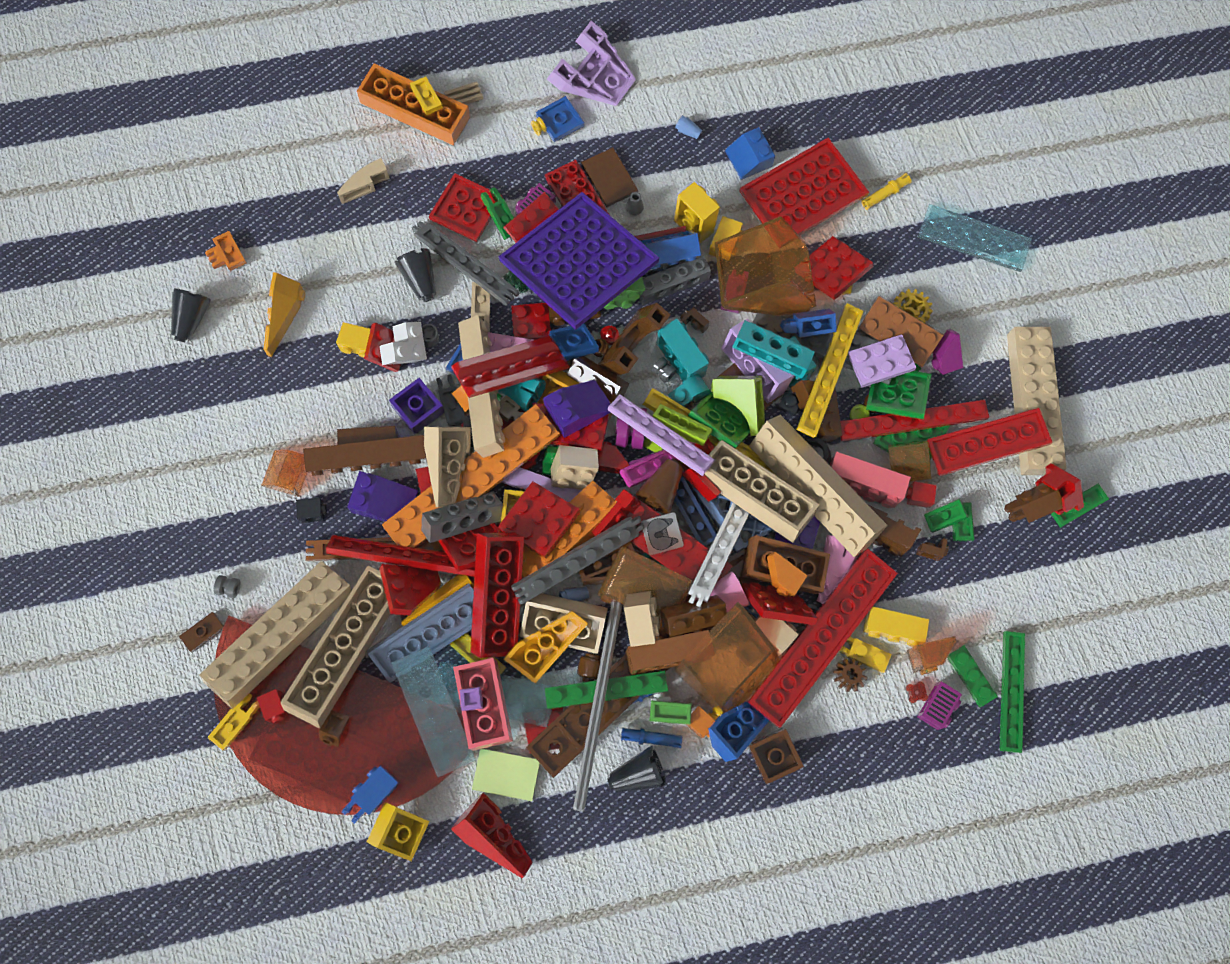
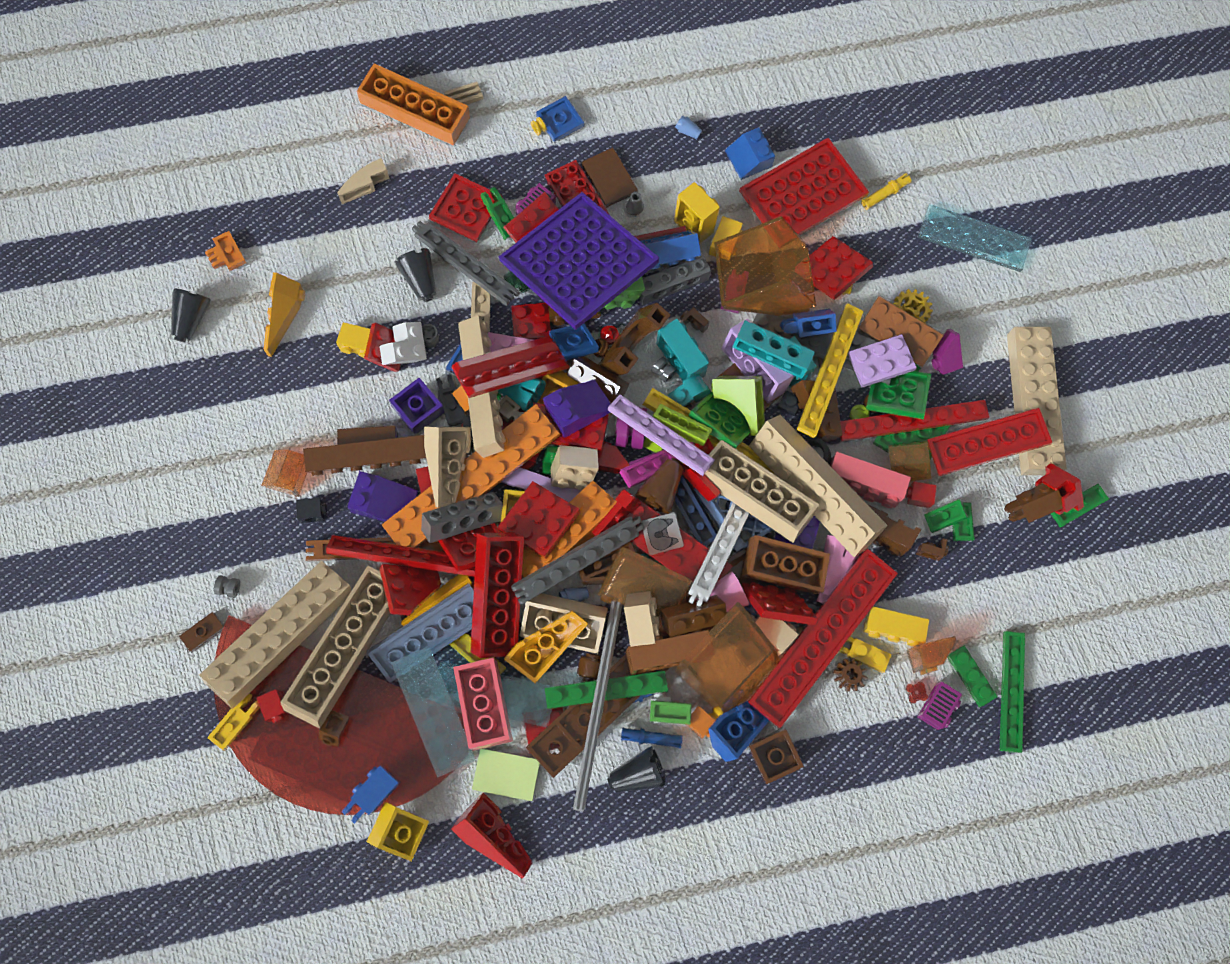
(426, 95): yellow plate -> none
(471, 699): medium lavender tile -> none
(600, 74): lavender wedge -> none
(784, 575): orange slope -> none

